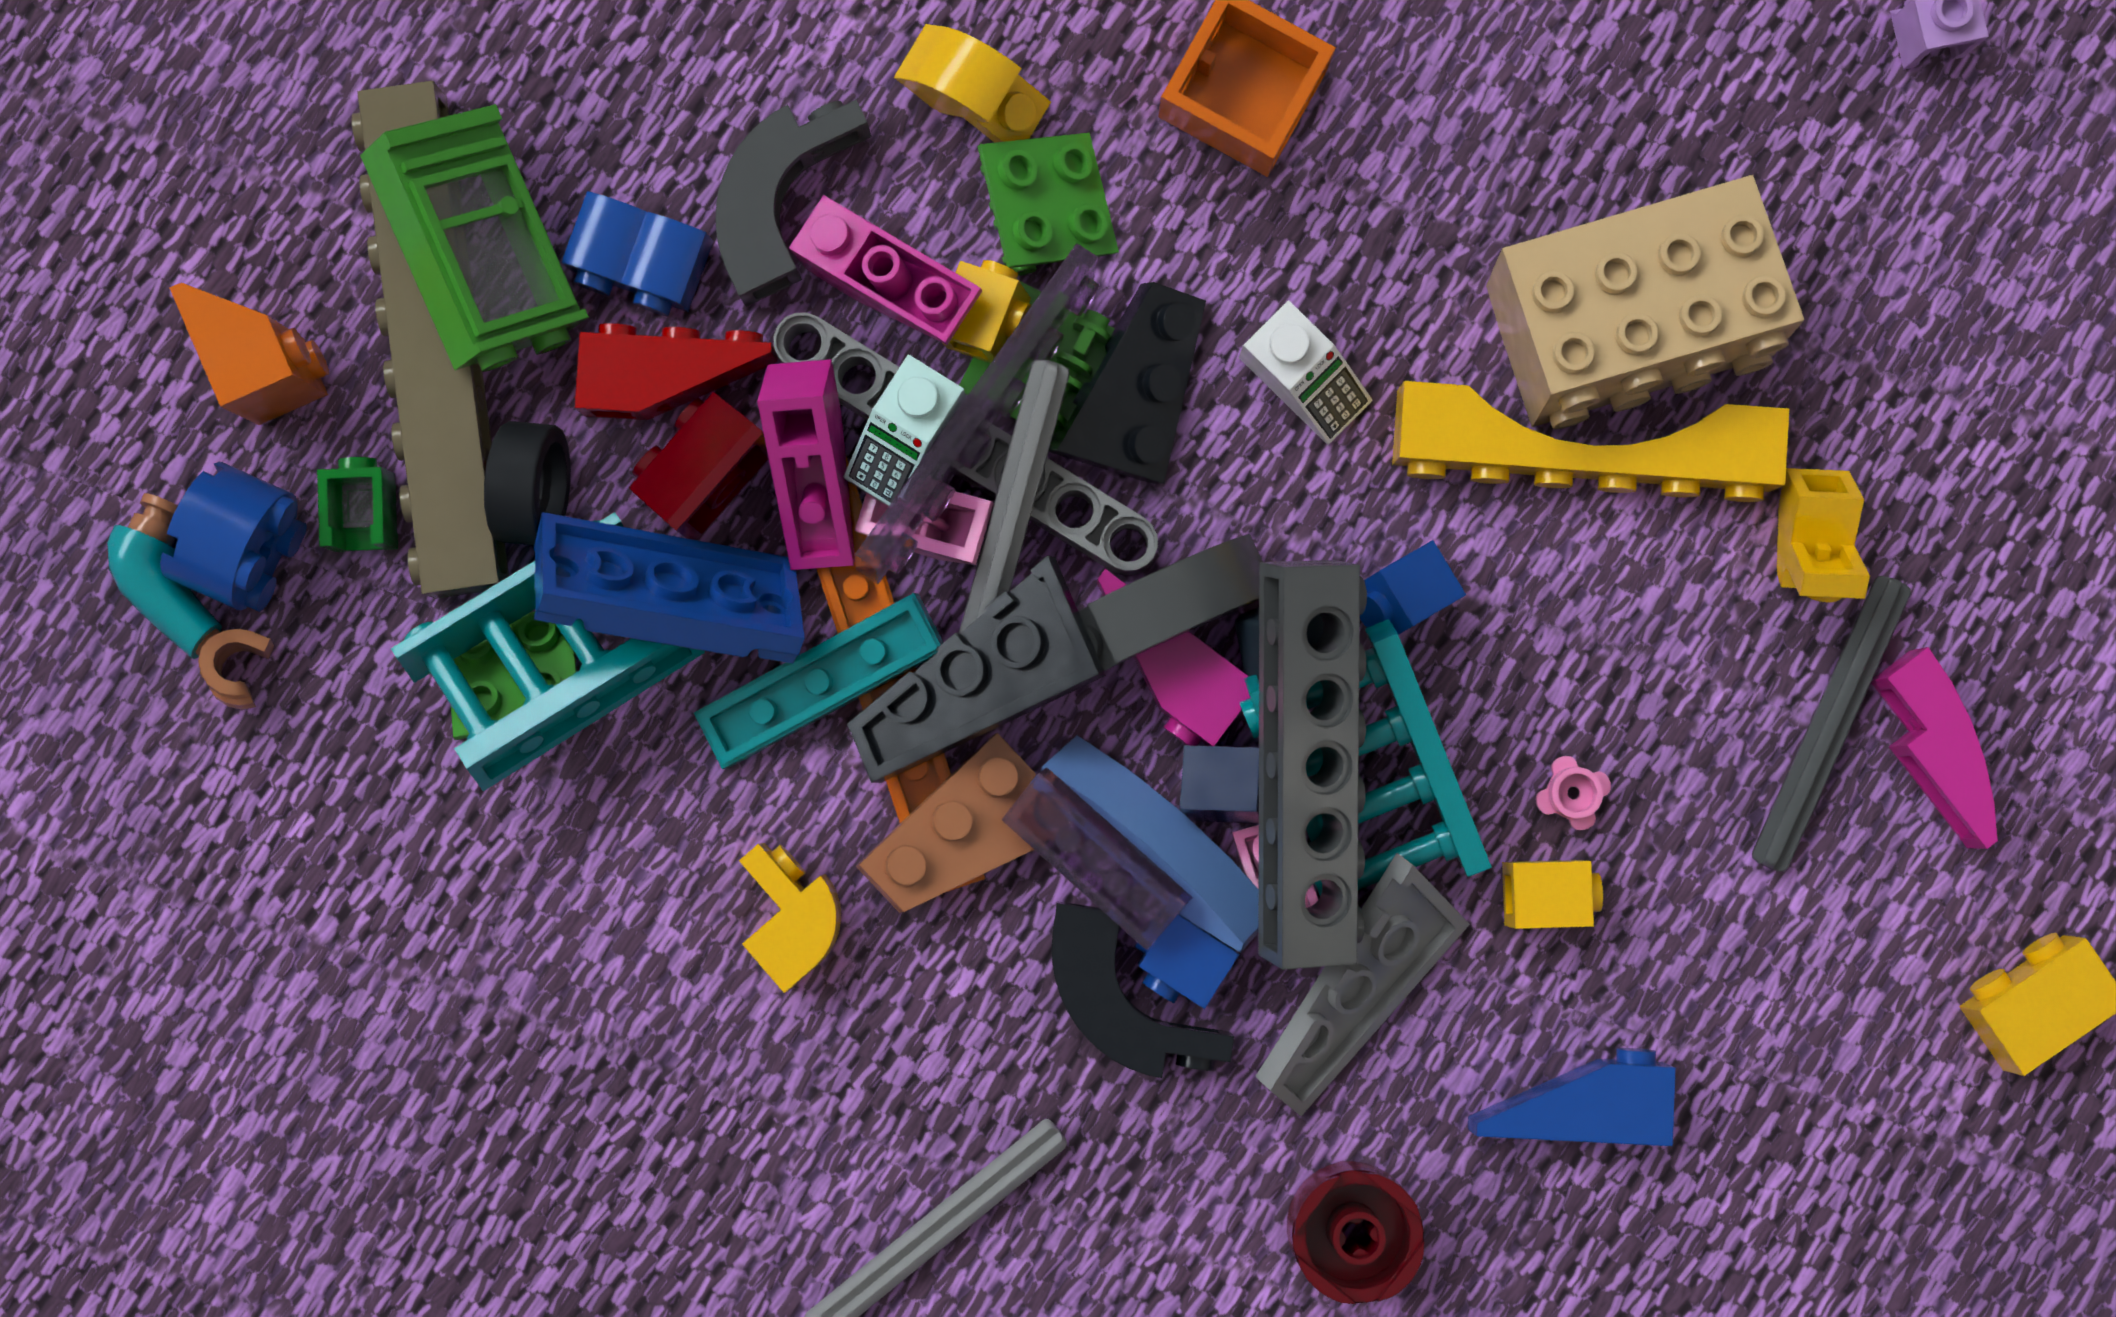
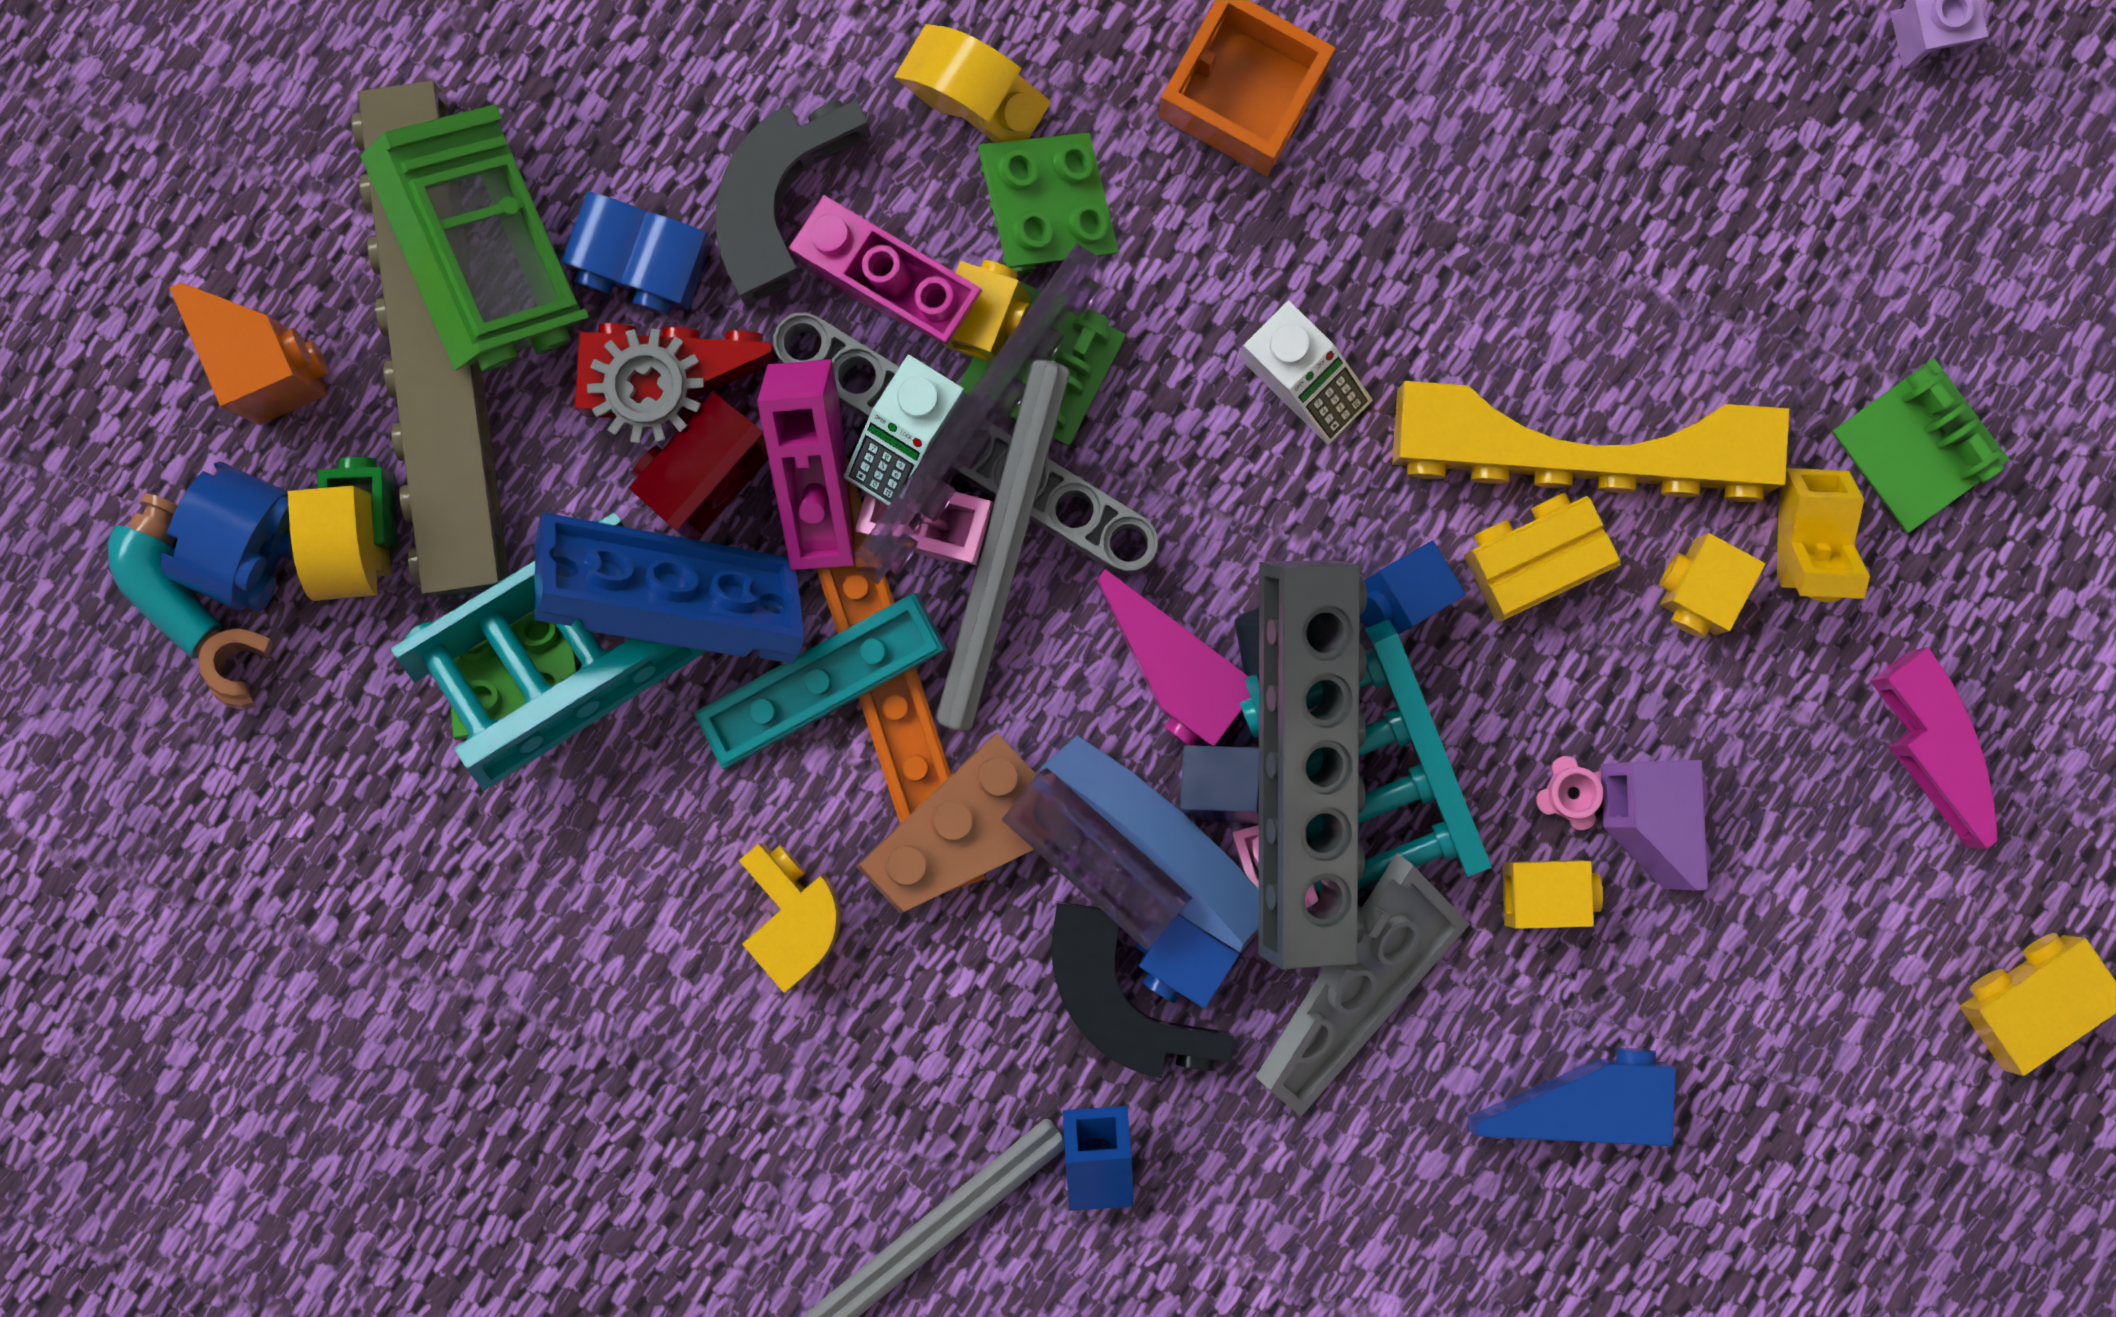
(335, 543): none -> yellow brick
(524, 477): black tyre -> none
(644, 359): none -> light grey gear
(997, 669): black wing -> none
(1098, 1158): none -> blue brick
(1136, 397): black wing -> none
(1173, 601): dark grey arch -> none
(1357, 1269): dark red brick -> none
(1542, 557): none -> yellow brick
(1643, 303): tan brick -> none
(1660, 818): none -> medium lavender slope
(1708, 586): none -> yellow brick
(1831, 723): dark grey axle -> none
(1920, 446): none -> bright green hinge

